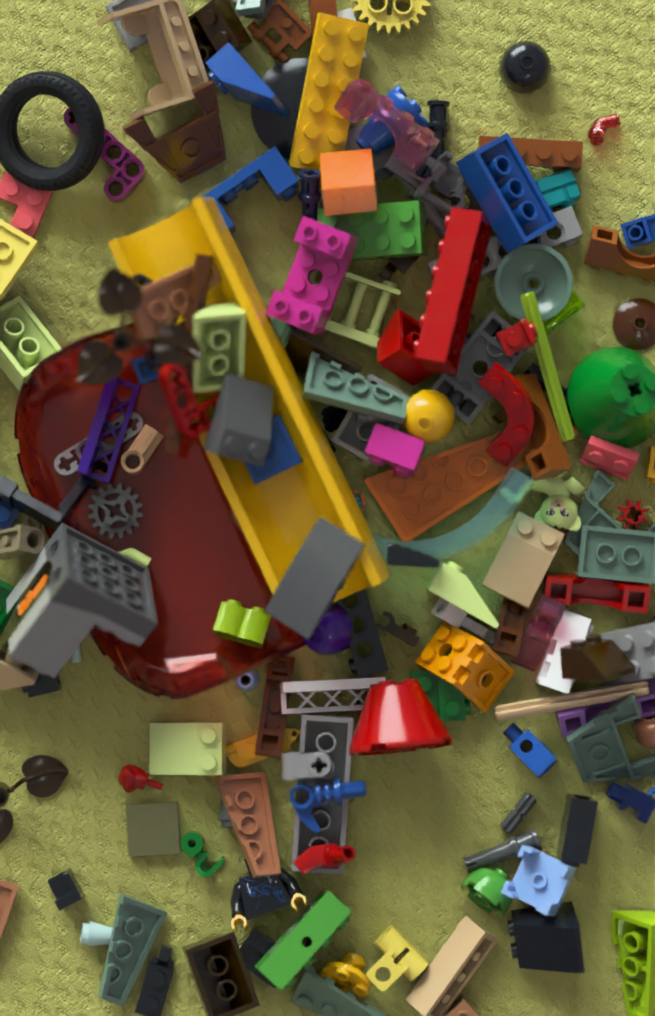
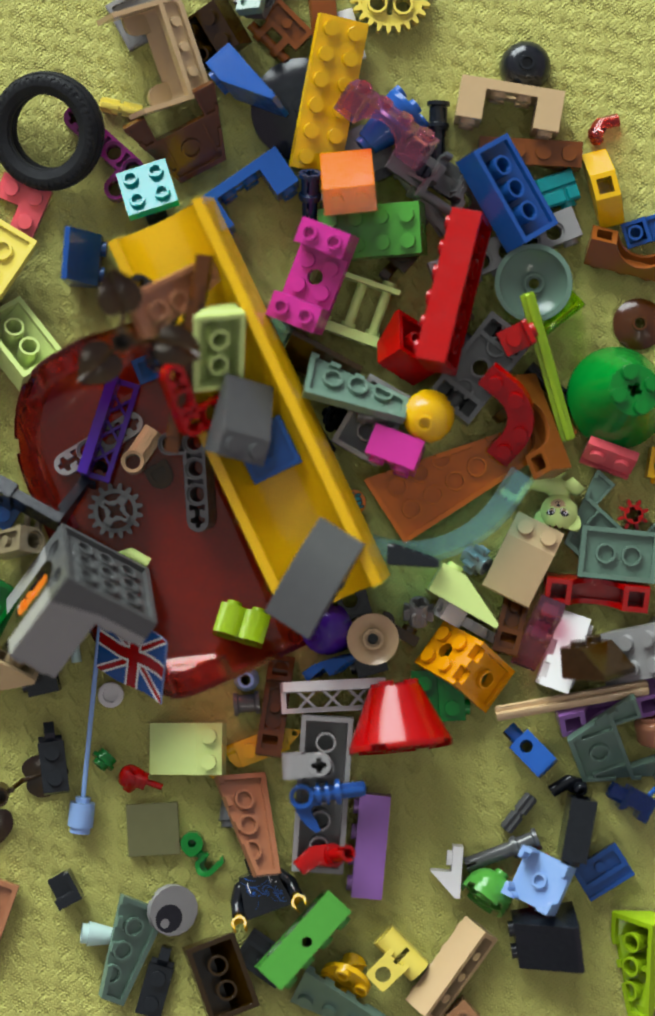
(52, 761): none -> black hinge
(83, 258): none -> blue slope
(103, 760): none -> green plate
(110, 694): none -> white tile
(114, 106): none -> light yellow piece
(133, 666): none -> flag
(148, 191): none -> plate
(160, 474): none -> dark brown tile
(172, 909): none -> light grey tile
(193, 480): none -> dark grey beam
(246, 703): none -> dark grey bush
(331, 666): none -> blue slope
(370, 845): none -> medium lavender brick
(372, 653): none -> tan dish
(418, 612): none -> light grey gear
(451, 877): none -> white slope
(476, 560): none -> light grey gear
(546, 103): none -> tan plate
(569, 783): none -> black arm
(603, 188): none -> yellow slope
(603, 871): none -> blue plate

